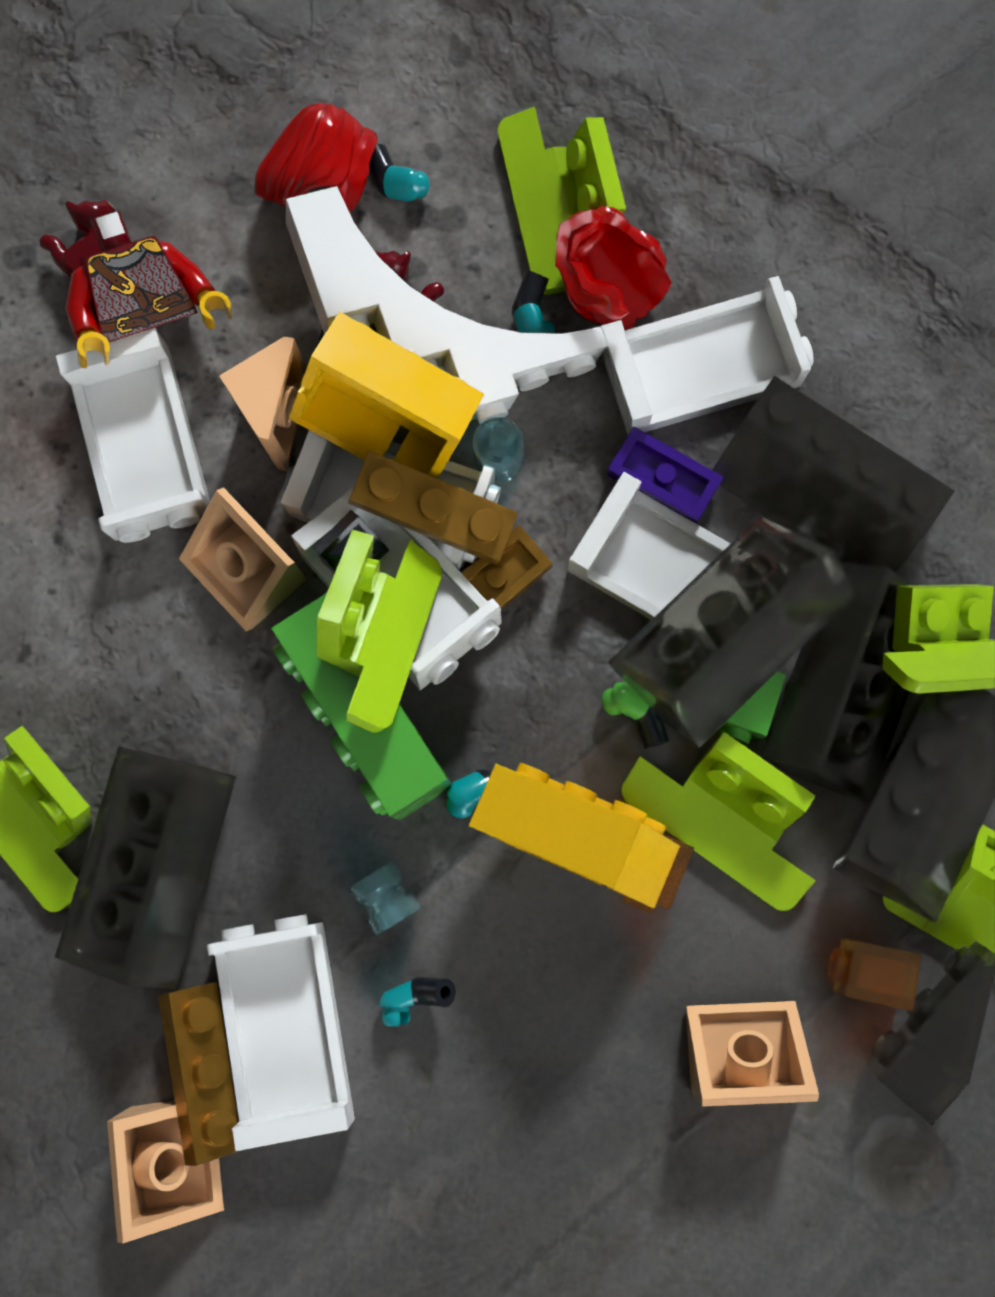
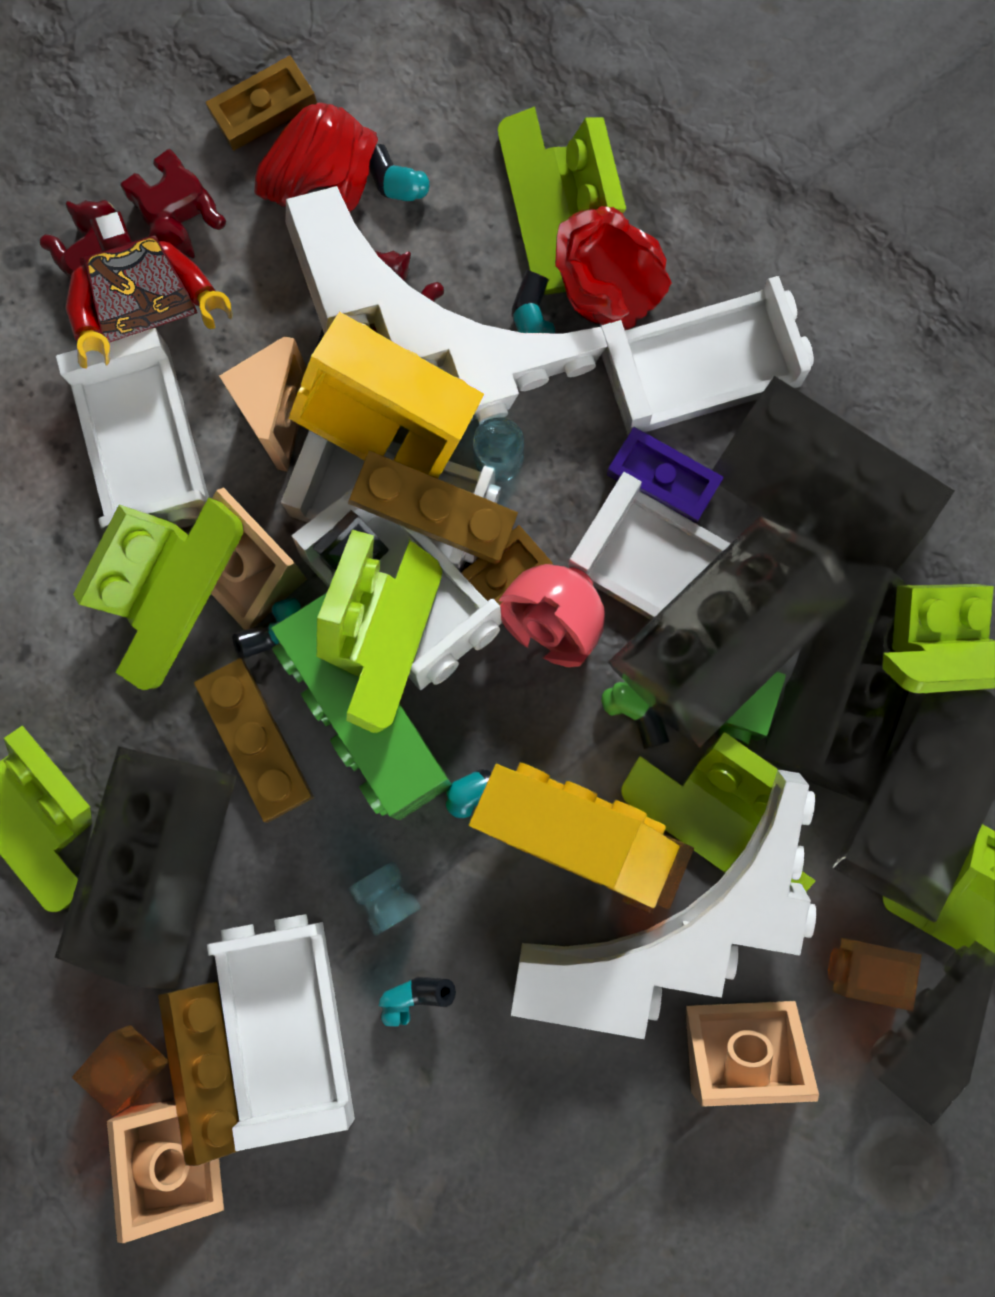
(120, 1069): none -> clear orange brick
(157, 581): none -> lime plate
(172, 201): none -> dark red animal
(253, 740): none -> pearl gold plate
(261, 102): none -> pearl gold plate
(262, 637): none -> black arm
(556, 610): none -> coral cylinder
(621, 981): none -> white arch

